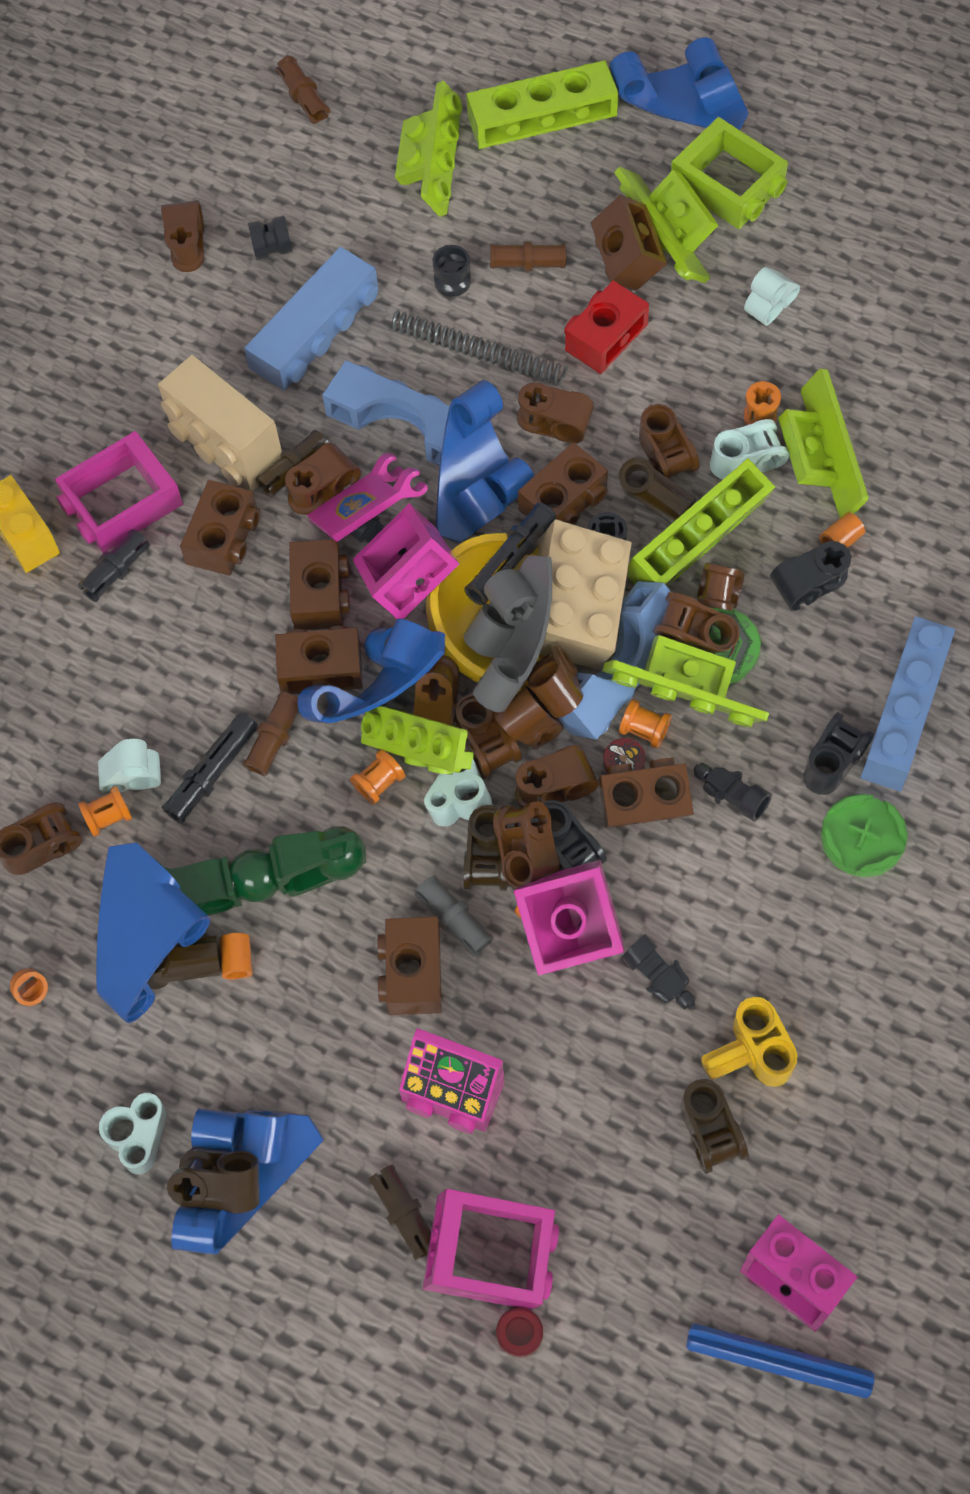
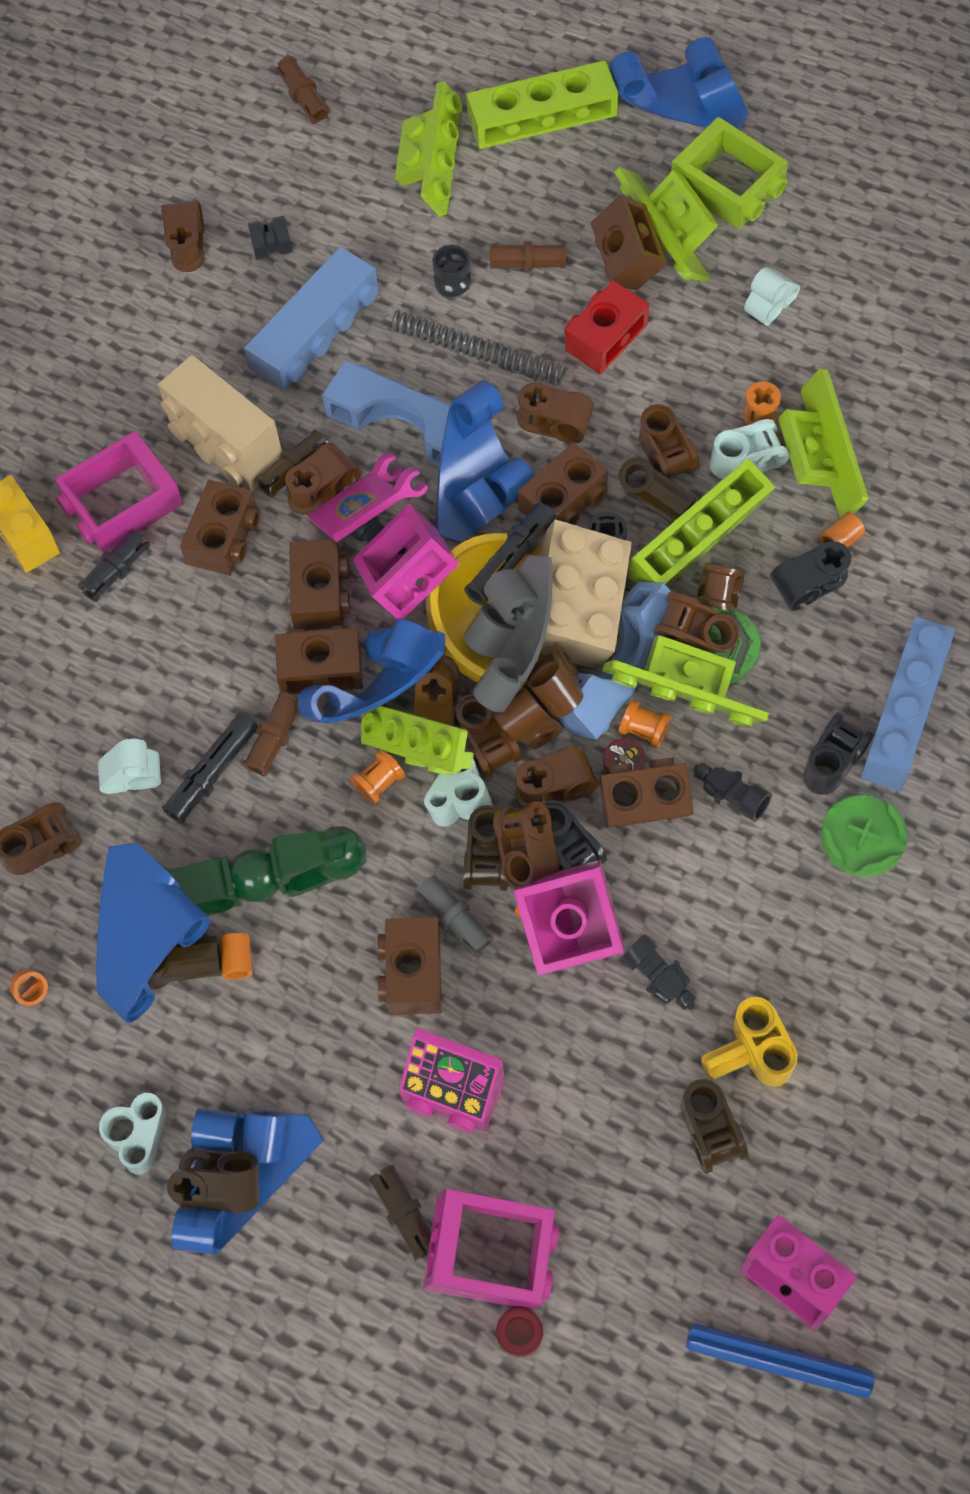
(105, 811): orange bush -> none

